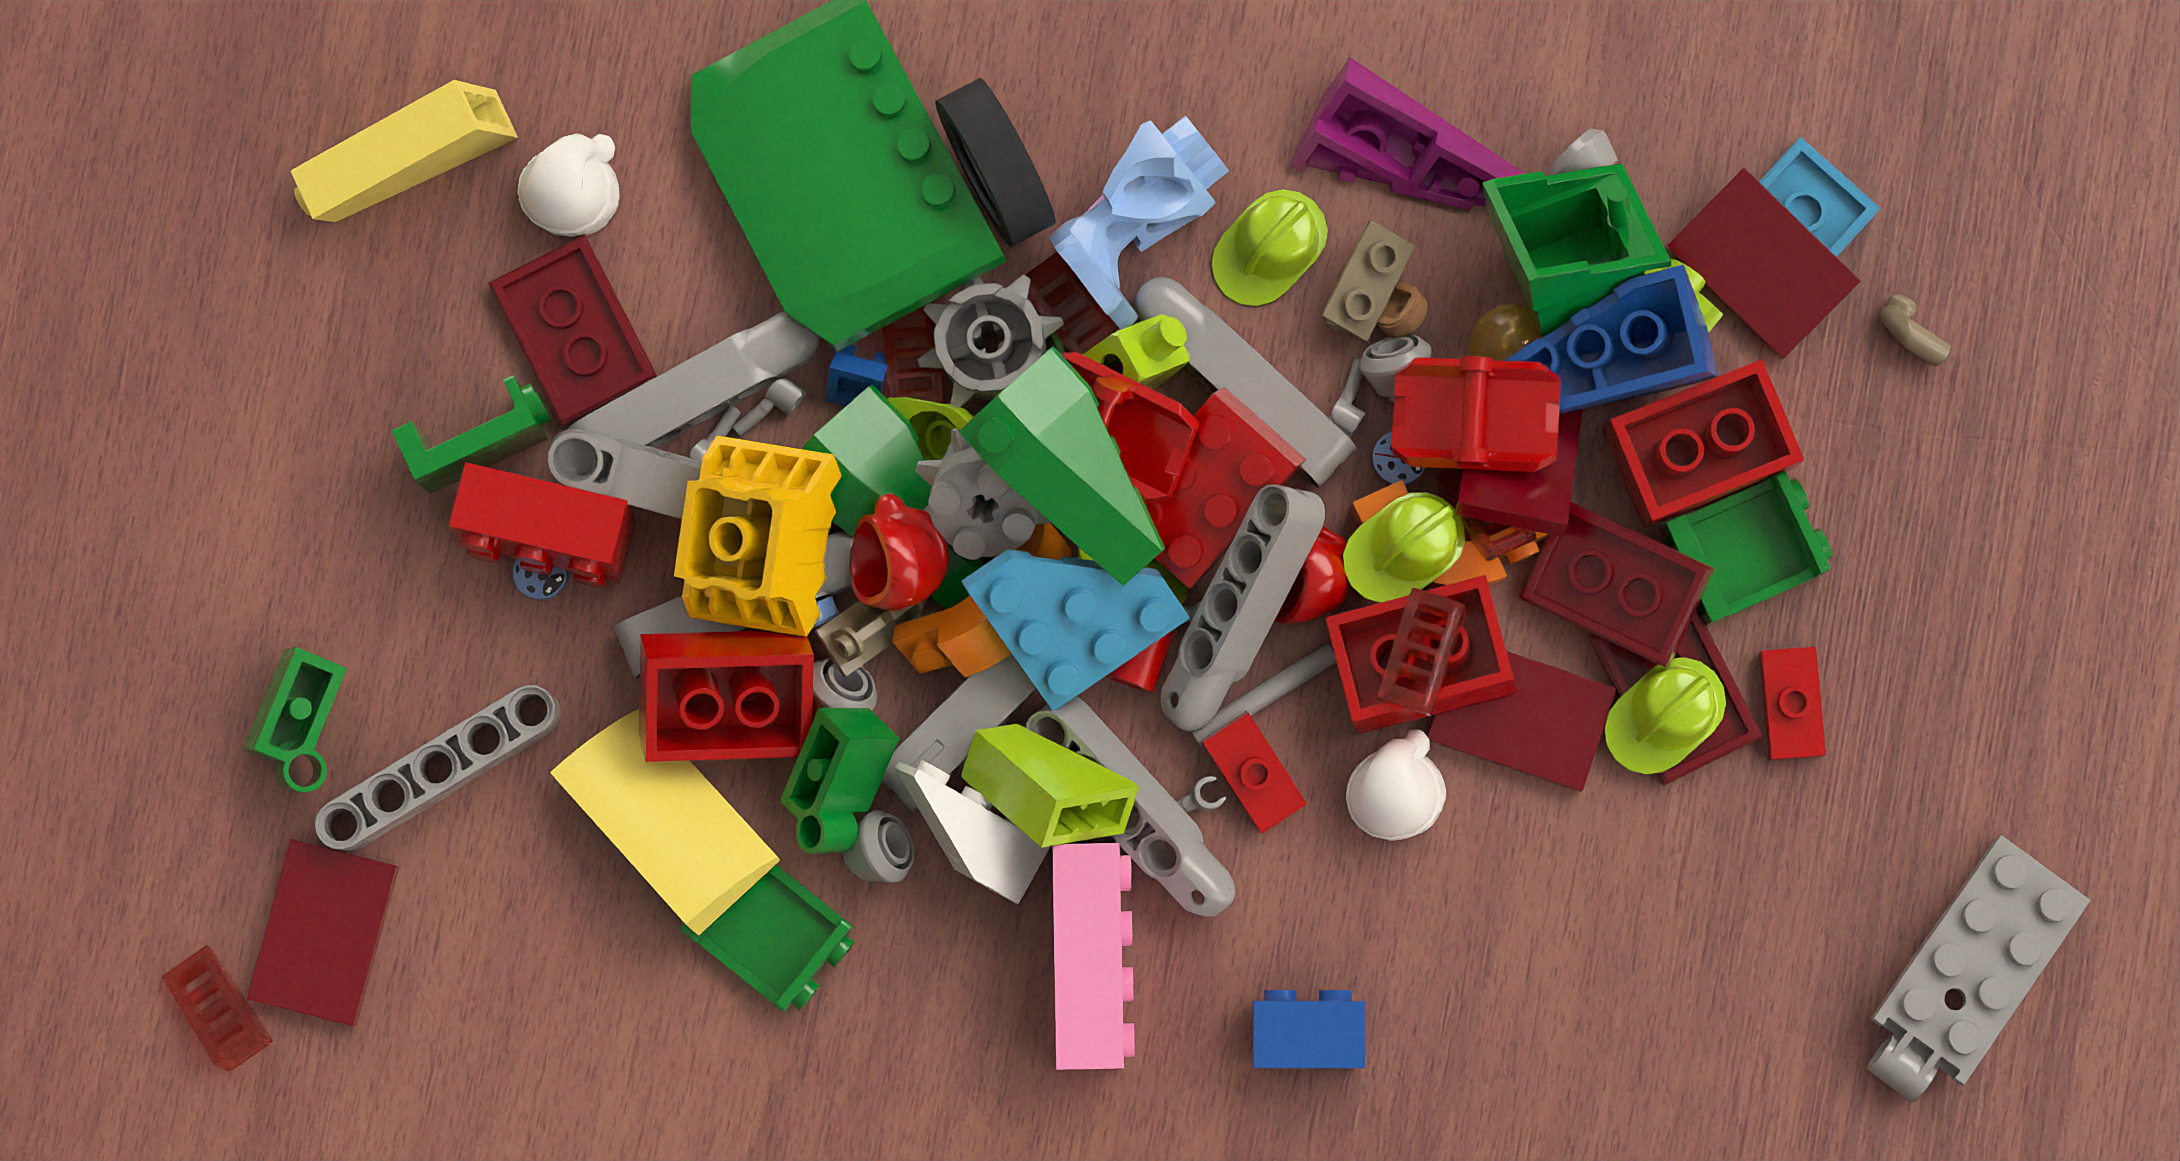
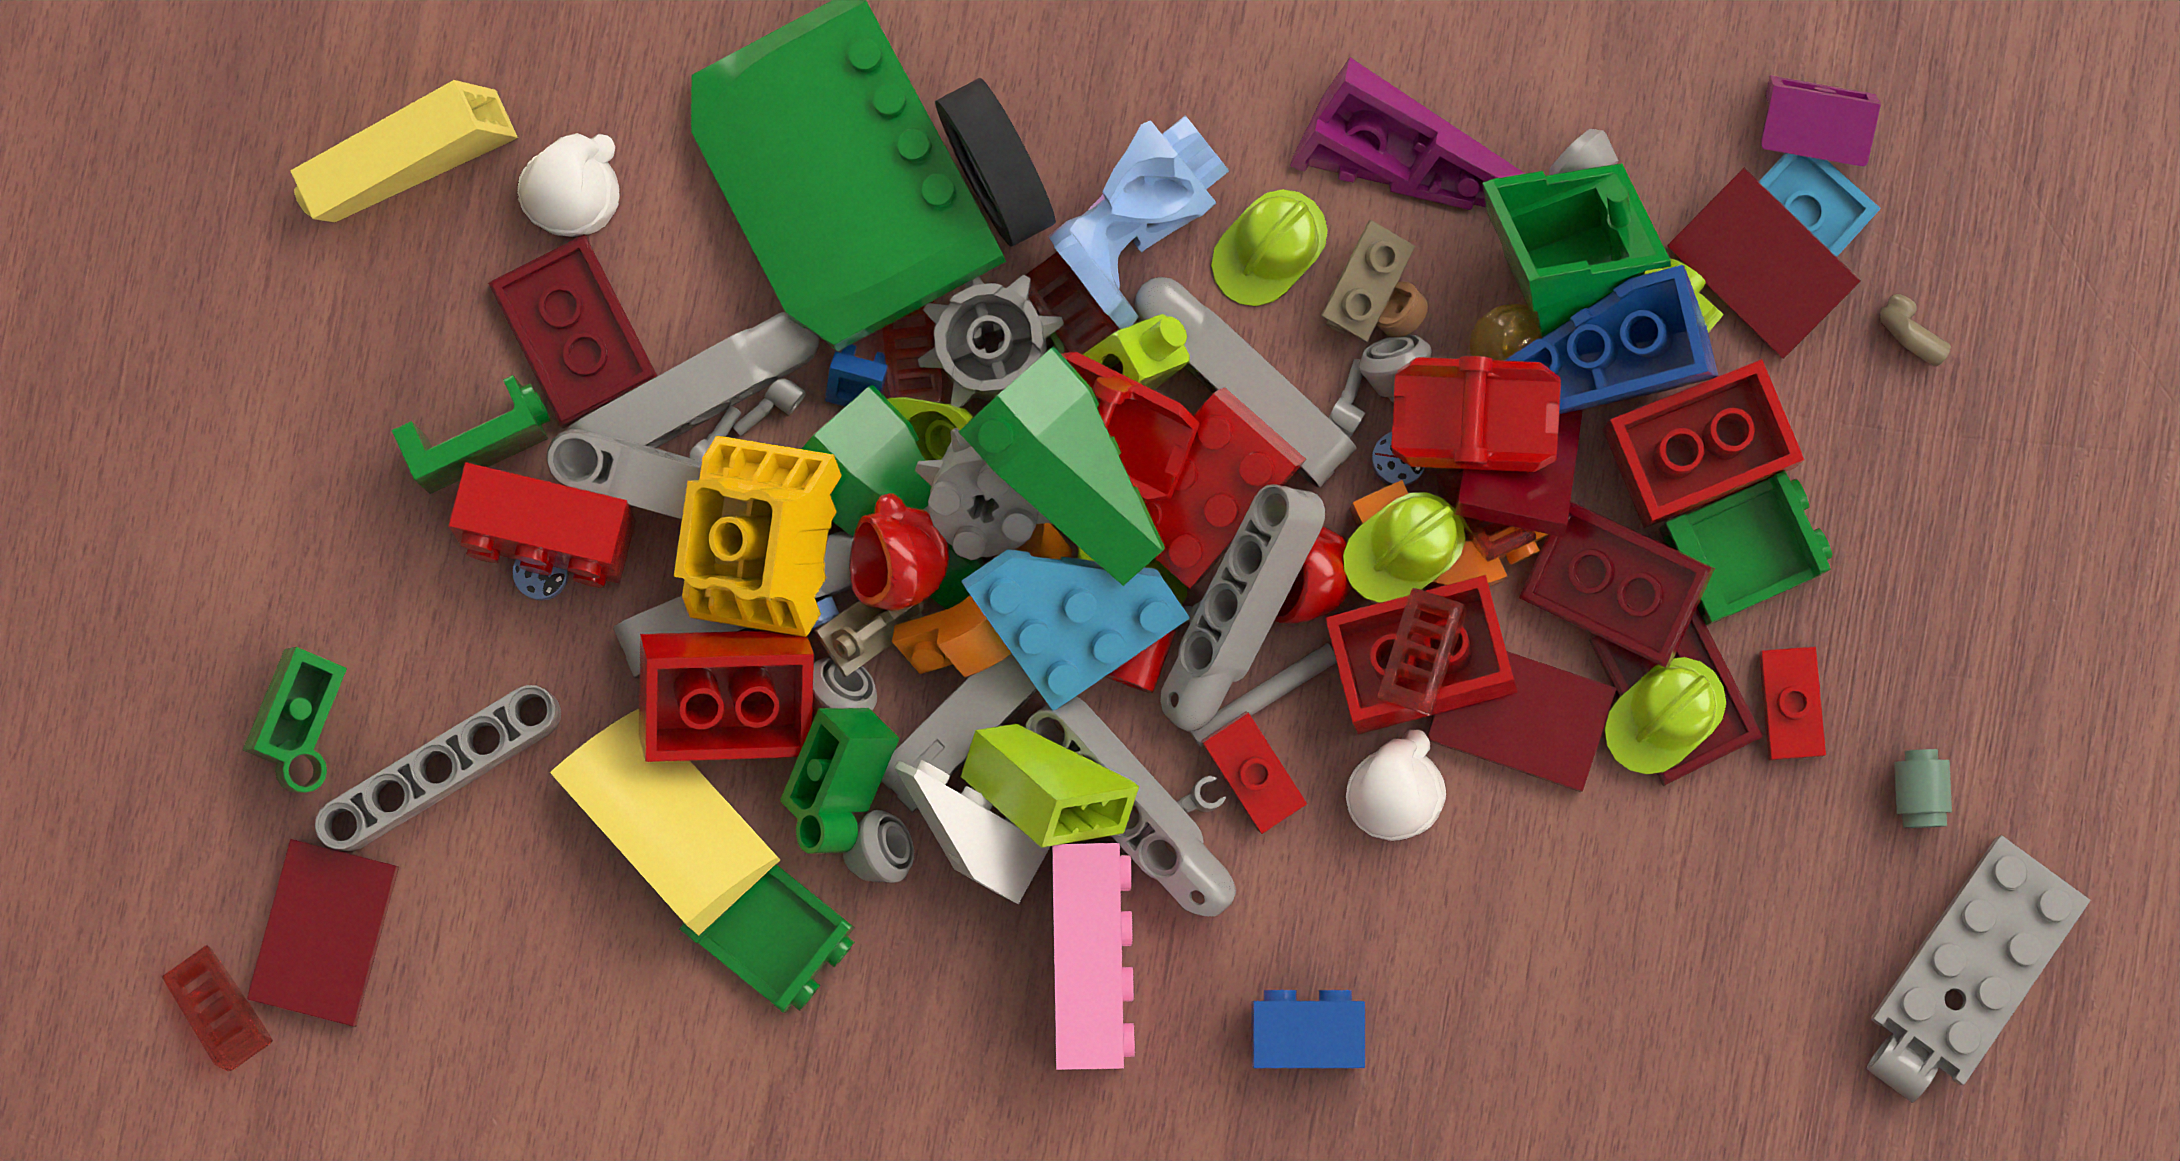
(1820, 121): none -> magenta panel
(1923, 789): none -> sand green brick

